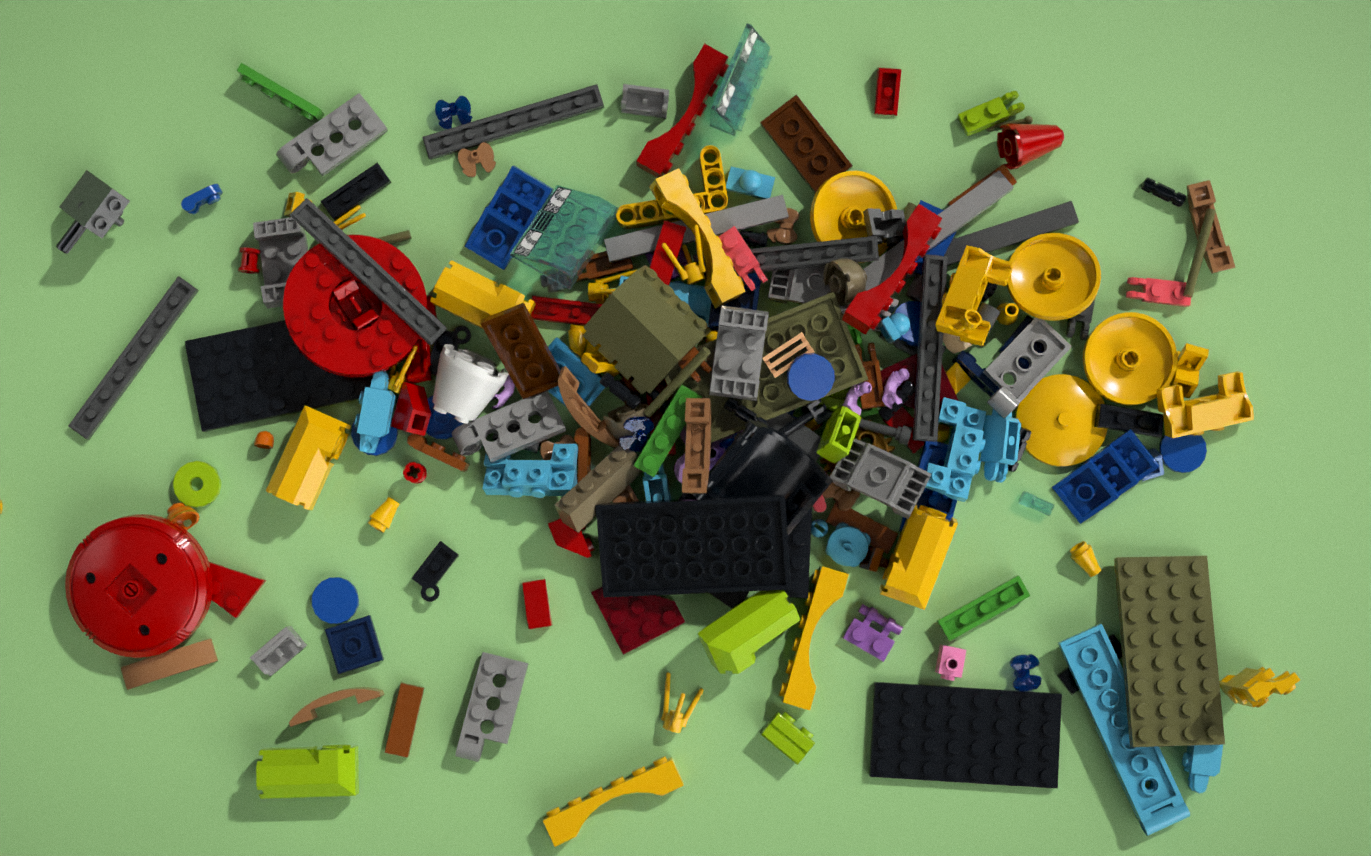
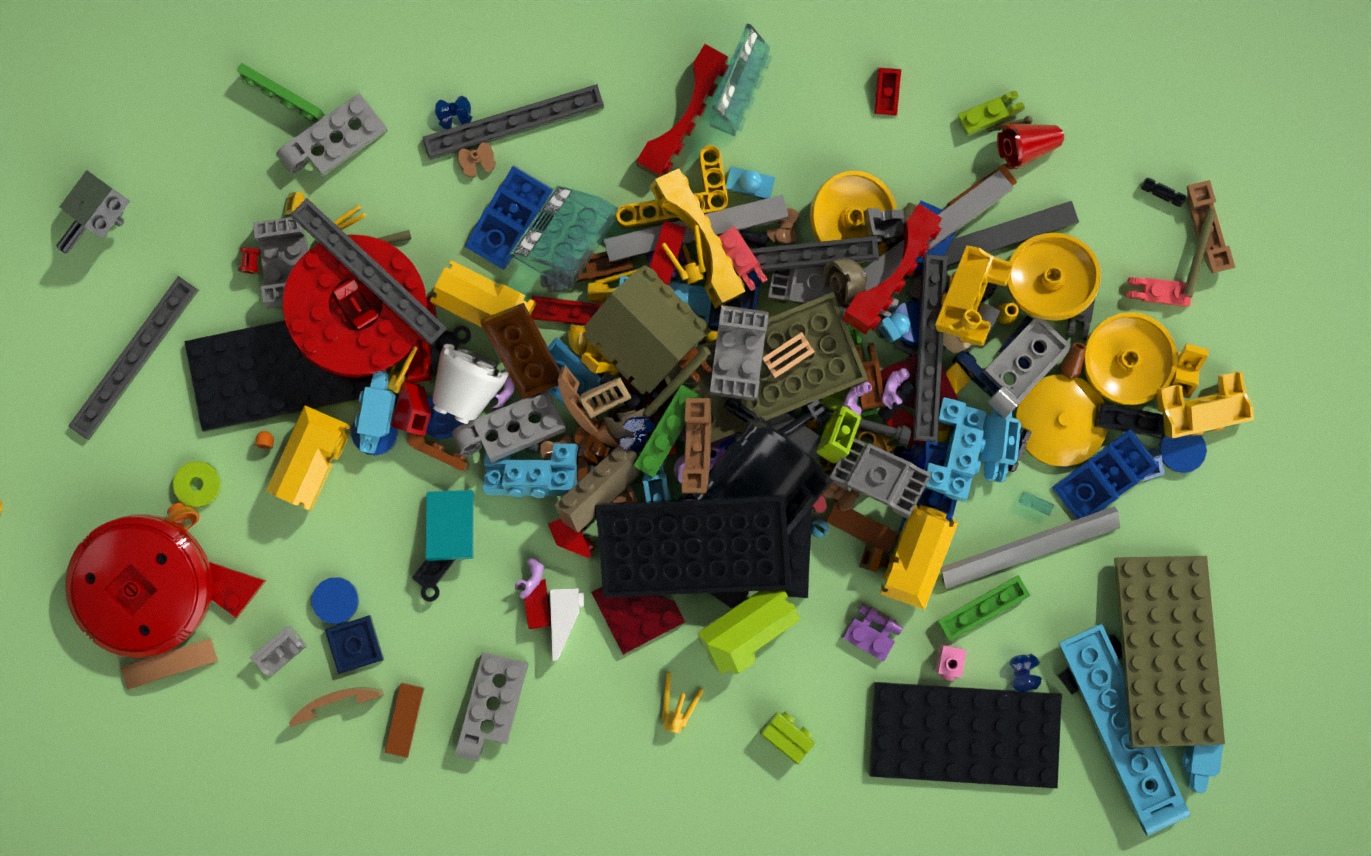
(206, 195): blue plate -> none
(308, 772): lime brick -> none
(356, 191): black tile -> none
(383, 516): yellow cone -> none
(421, 475): red bush -> none
(450, 525): none -> teal tile
(536, 572): none -> lavender piece
(564, 613): none -> white slope
(590, 406): none -> tan slope
(592, 450): none -> reddish brown tile
(645, 101): light grey hinge -> none
(658, 779): yellow arch -> none
(800, 685): yellow arch -> none
(805, 143): reddish brown plate -> none
(810, 376): blue tile -> none
(848, 545): medium azure piece -> none
(915, 455): none -> clear blue piece
(1030, 547): none -> light grey tile
(1073, 361): none -> dark orange cone
(1085, 558): yellow cone -> none
(1254, 686): yellow bracket -> none

